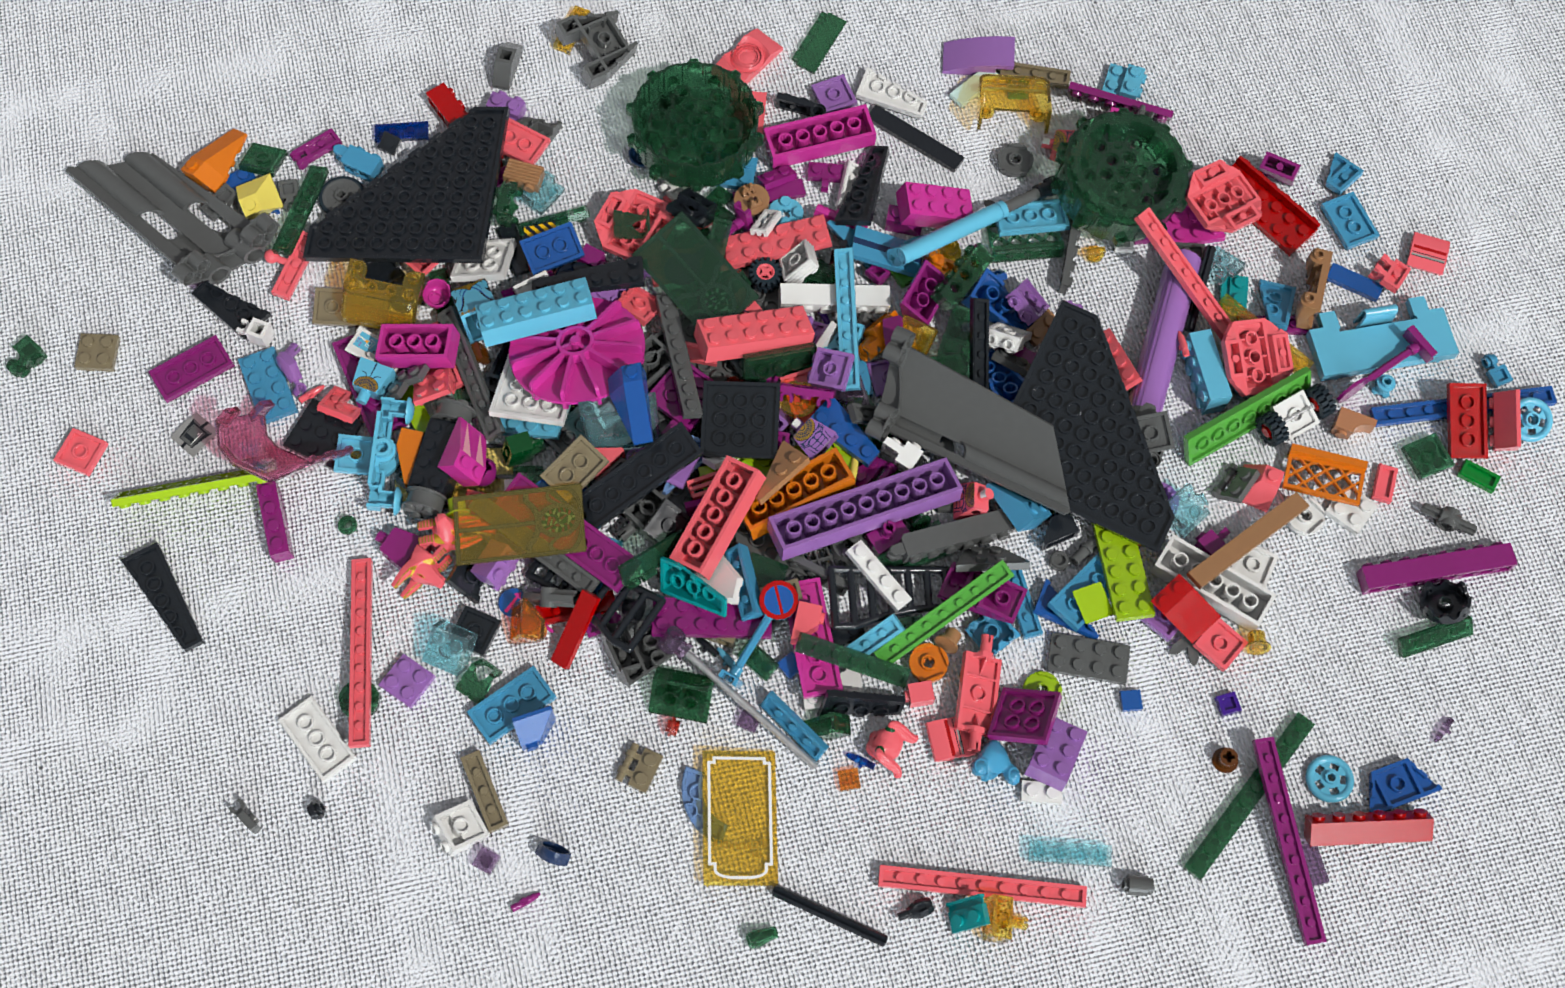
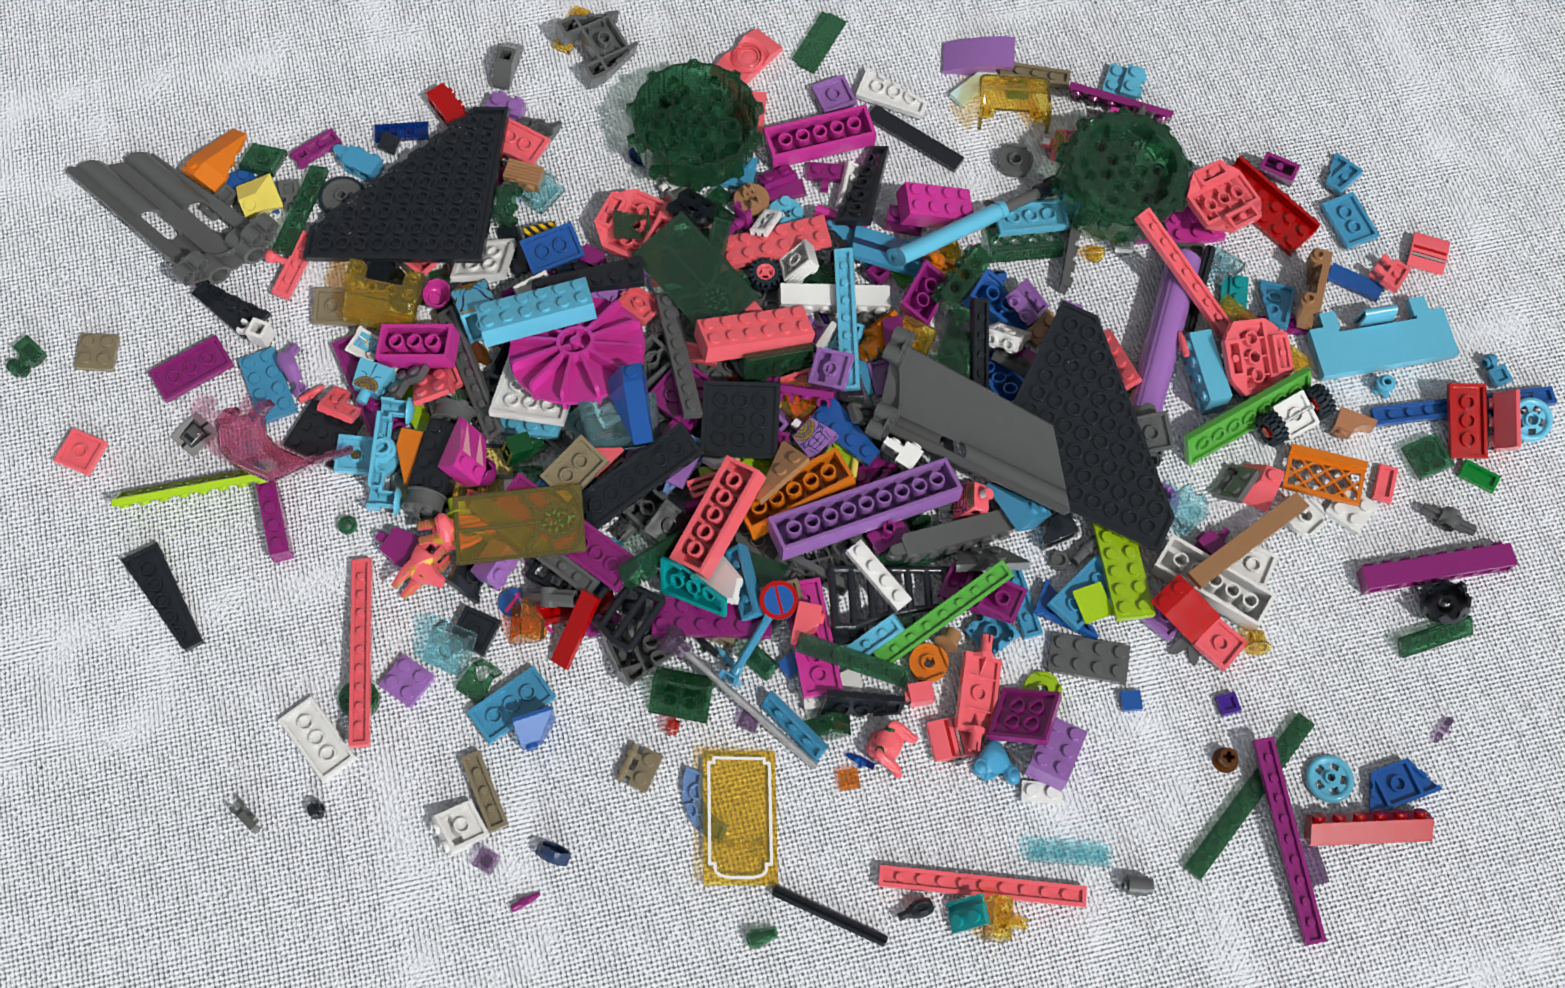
(576, 214): clear green plate -> none
(799, 105): black plate -> none
(1418, 345): magenta piece -> none

